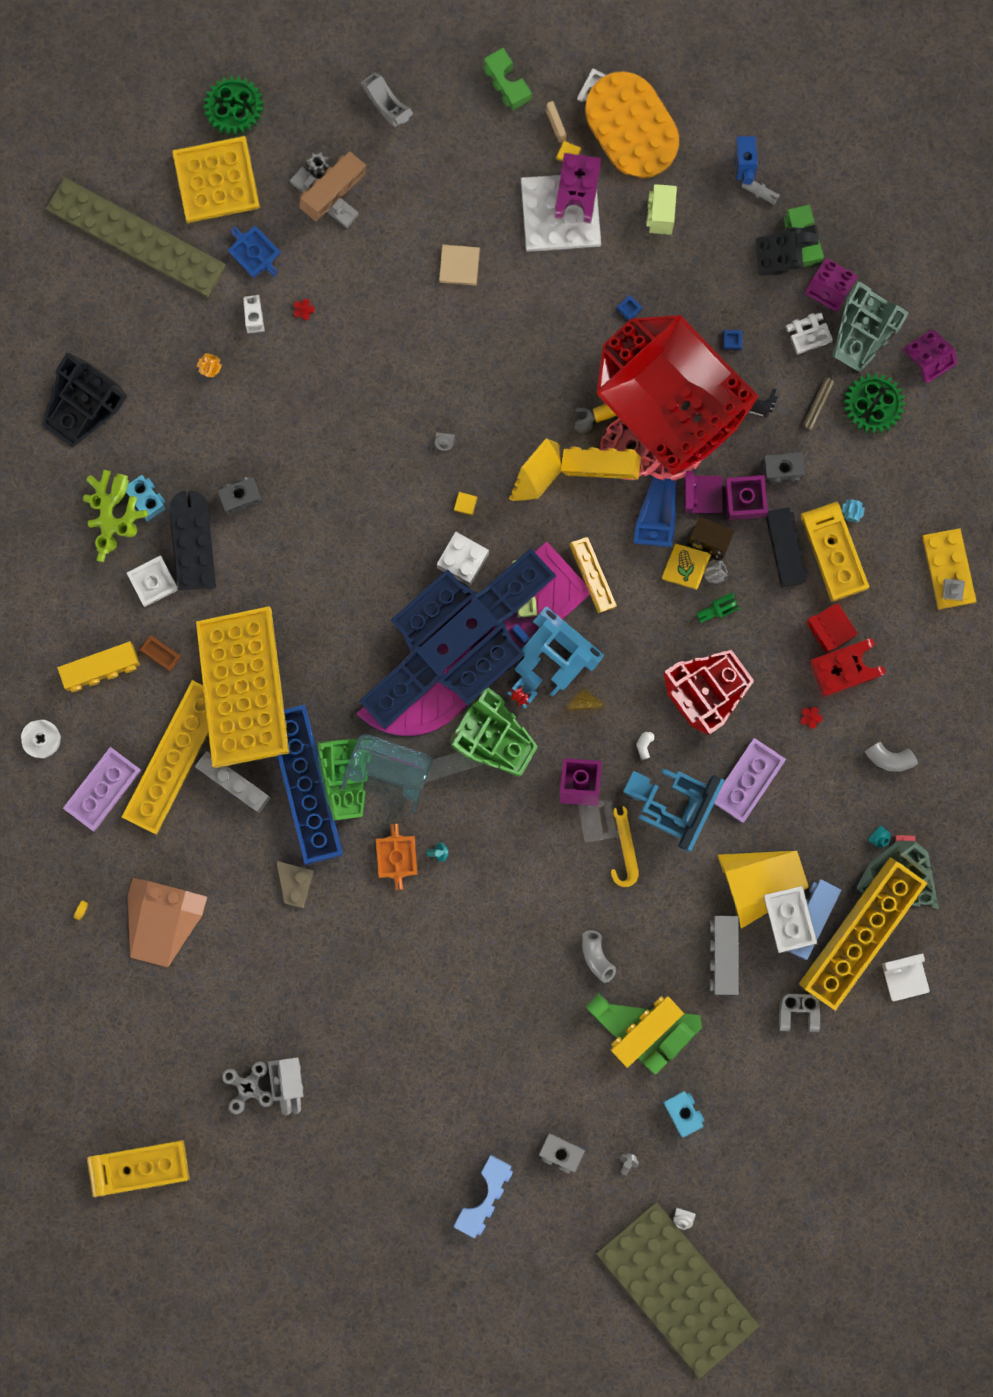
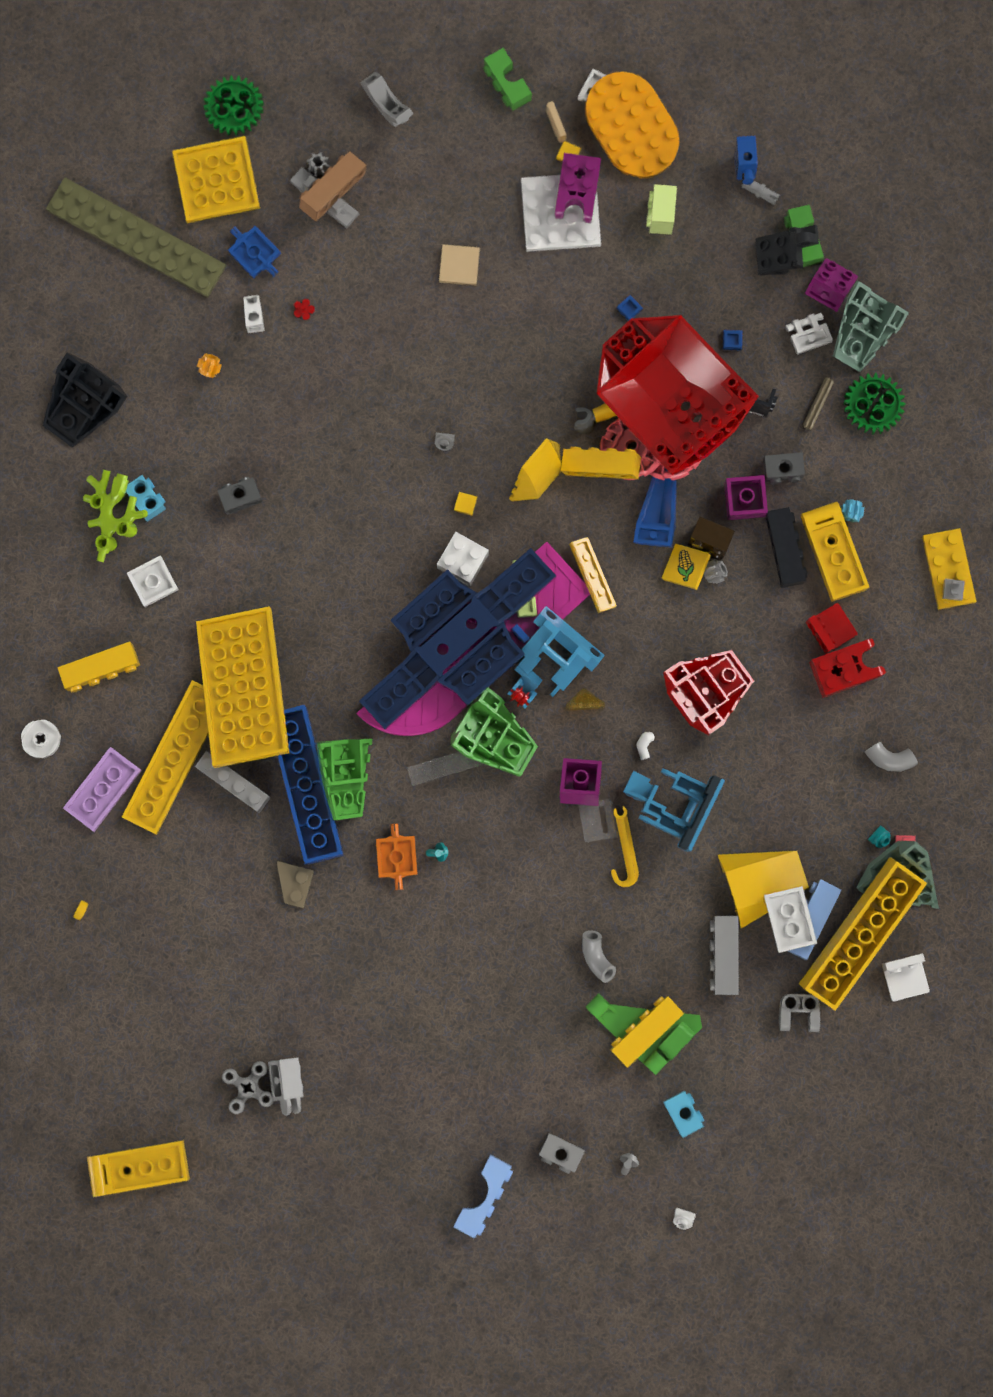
(160, 653): dark orange tile -> none
(160, 920): nougat wedge -> none
(192, 542): black plate -> none
(391, 764): clear light blue windscreen -> none
(677, 1290): olive plate -> none
(702, 494): magenta bracket -> none
(720, 607): green arm -> none
(749, 780): lavender plate -> none
(811, 717): red plant -> none
(931, 354): magenta bracket -> none

